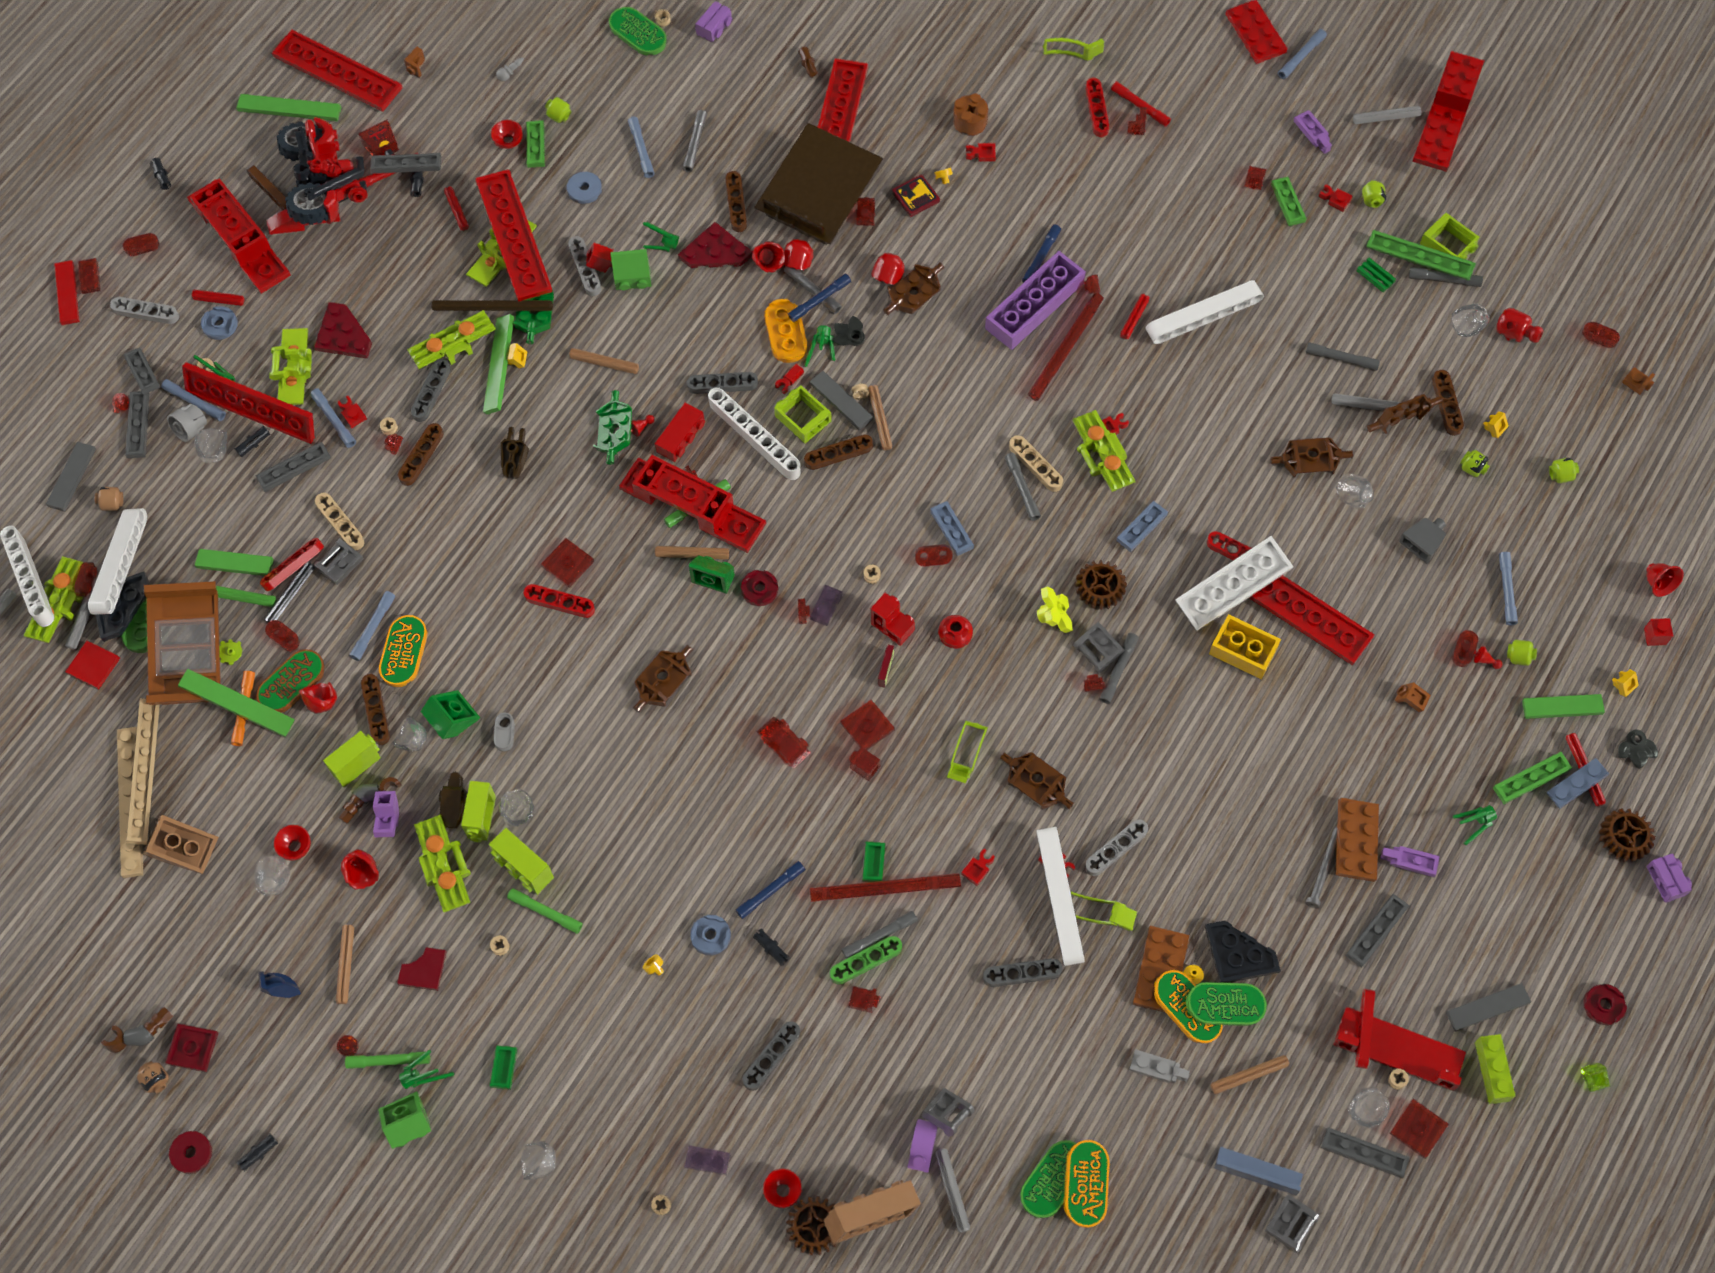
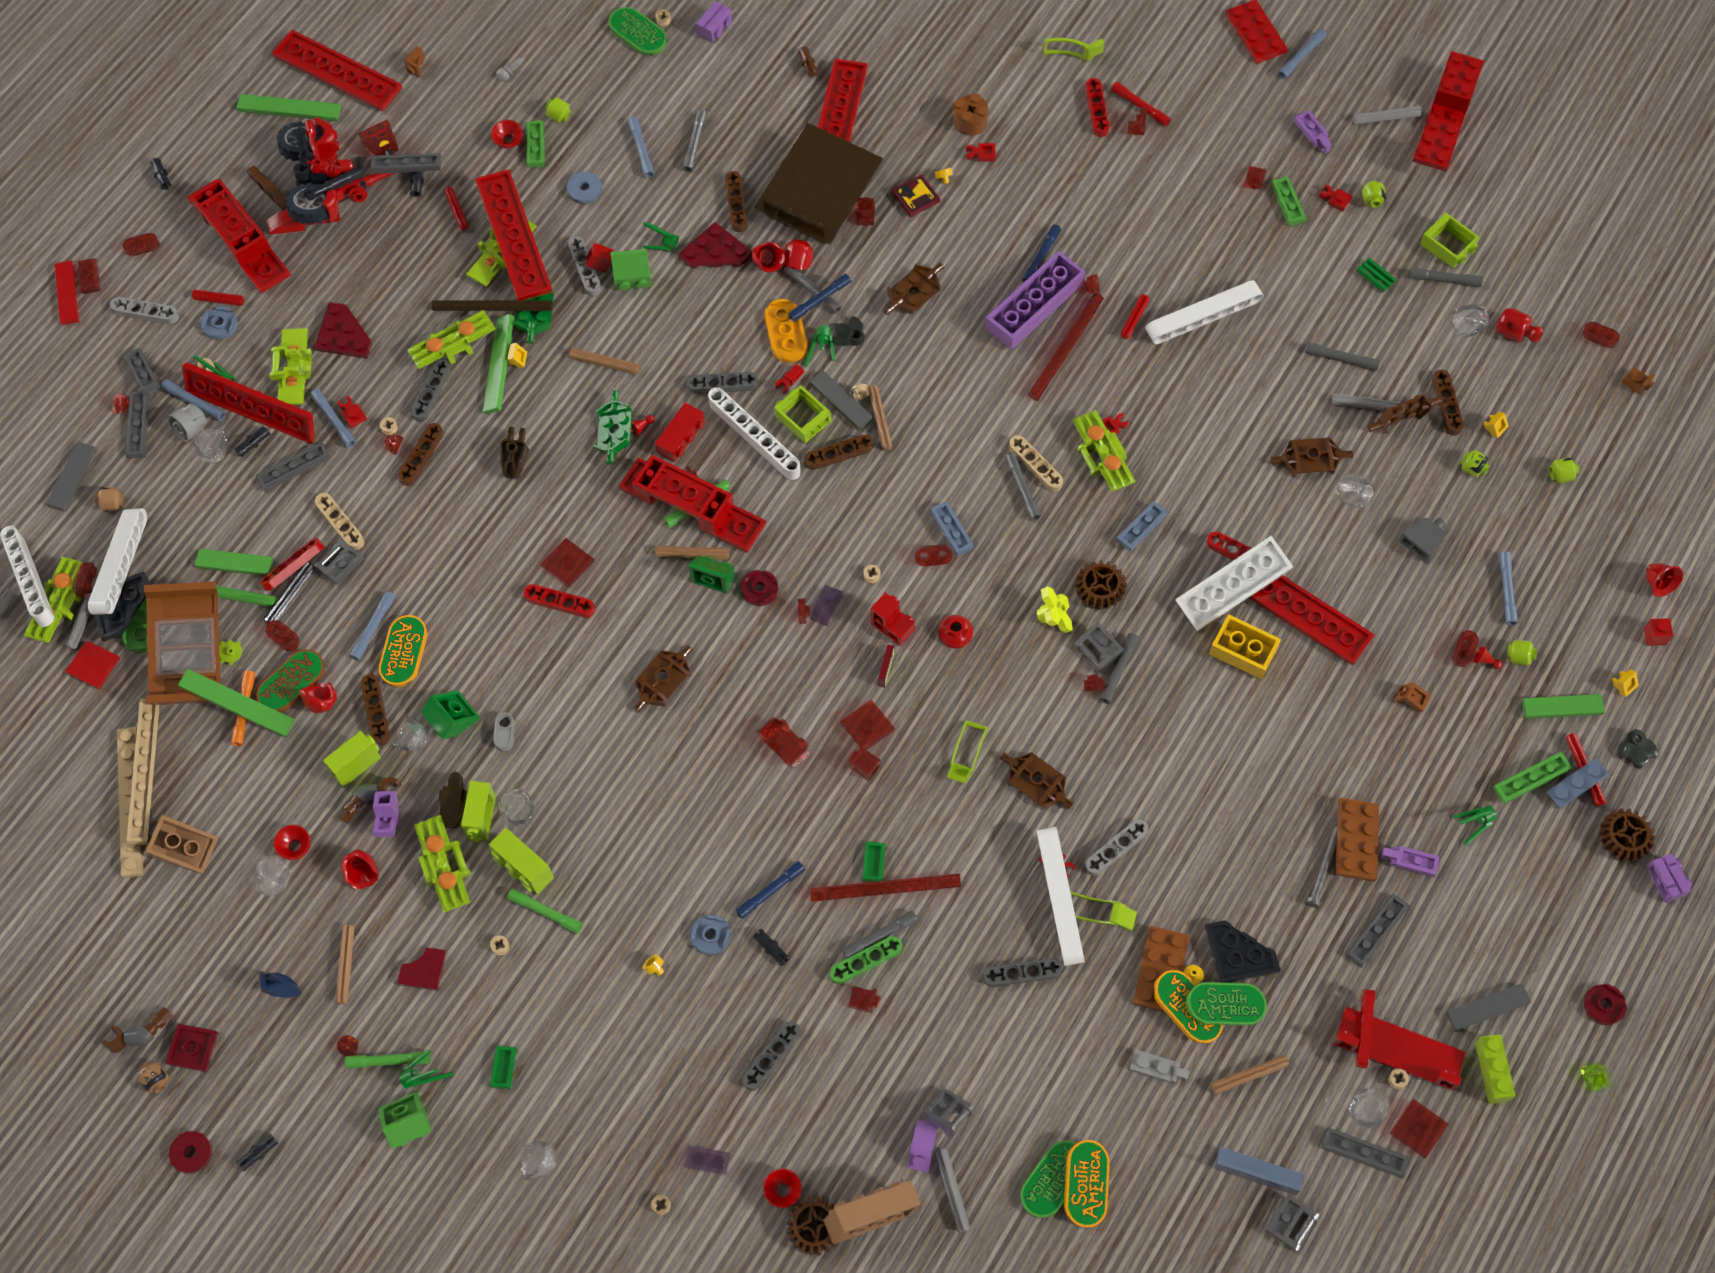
(888, 268): red hair -> none
(977, 869): red plate -> none
(1421, 255): bright green tile -> none

